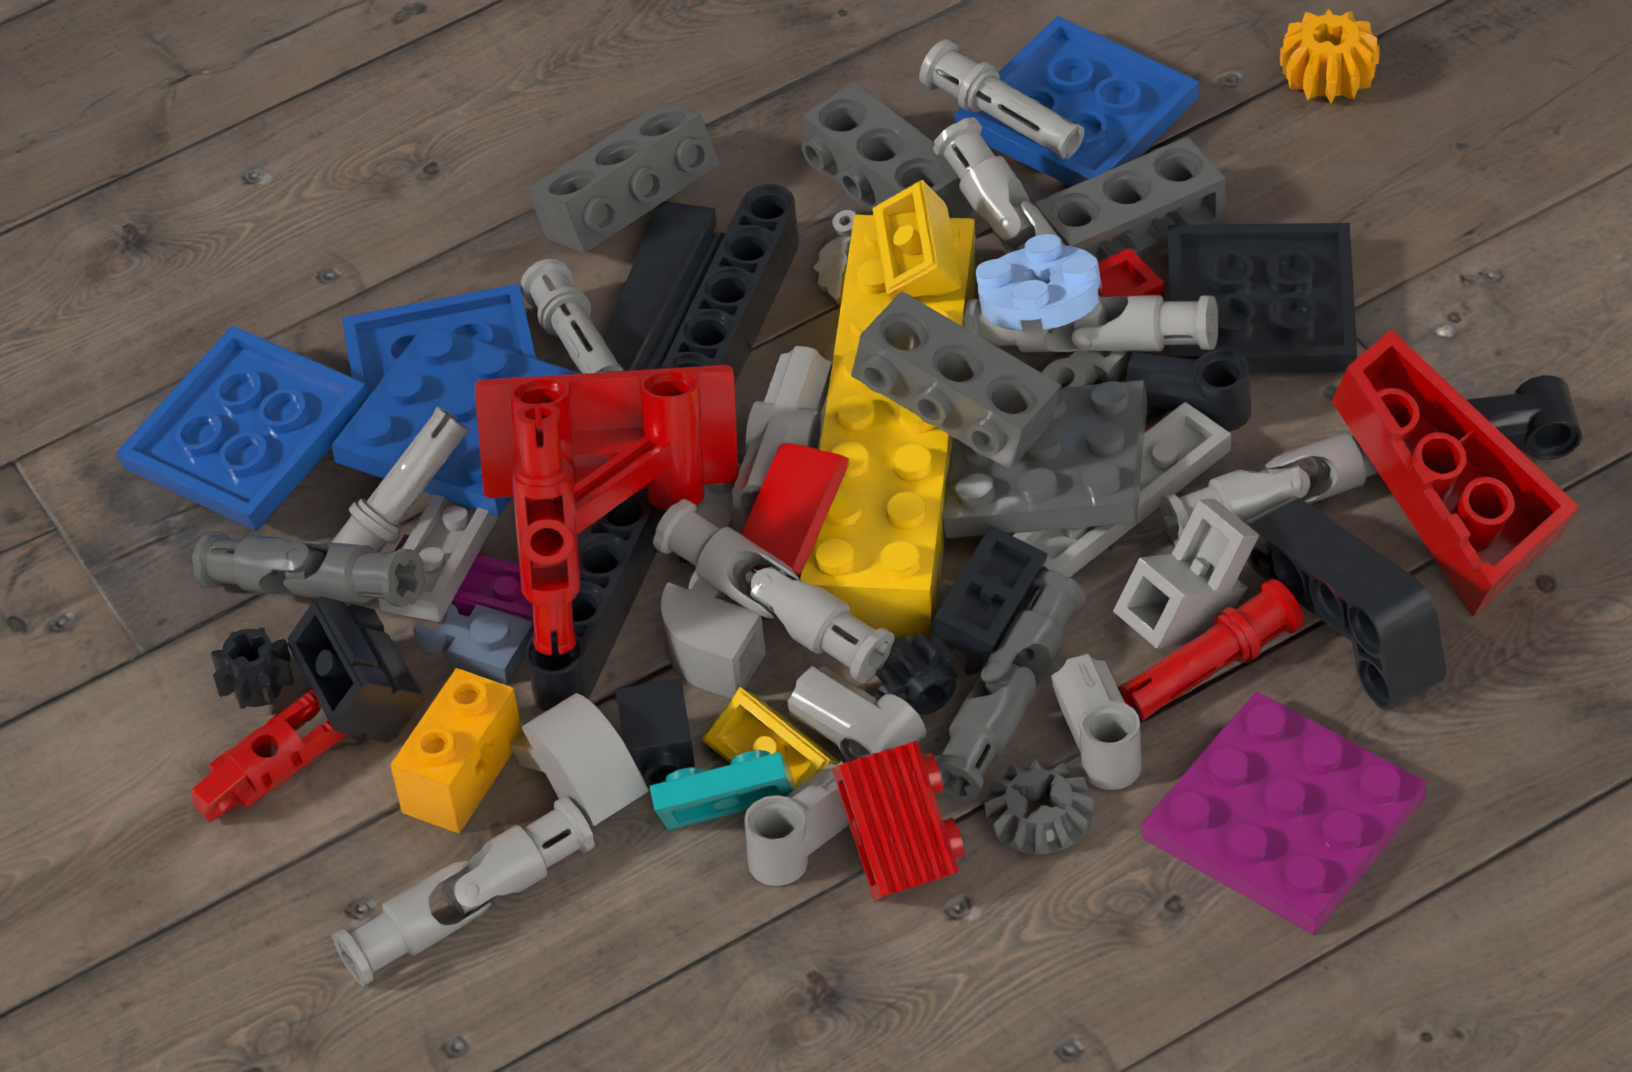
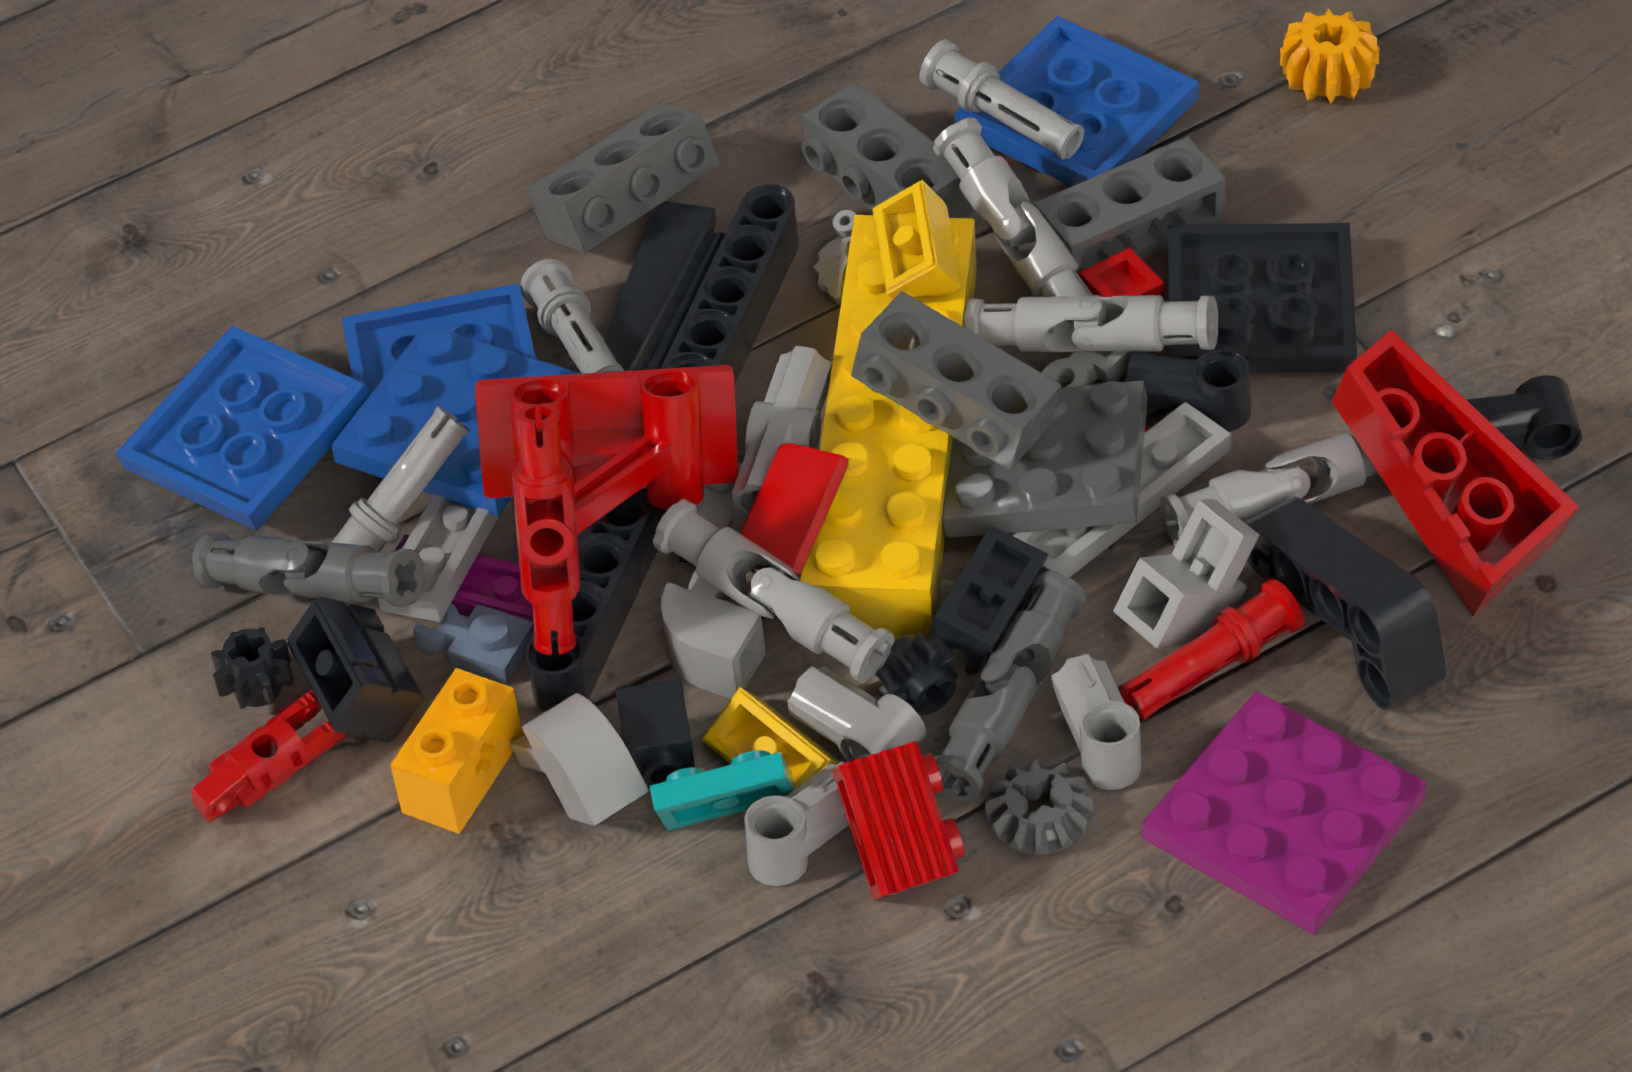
(500, 868): light grey piece -> none
(1039, 283): light blue plate -> none

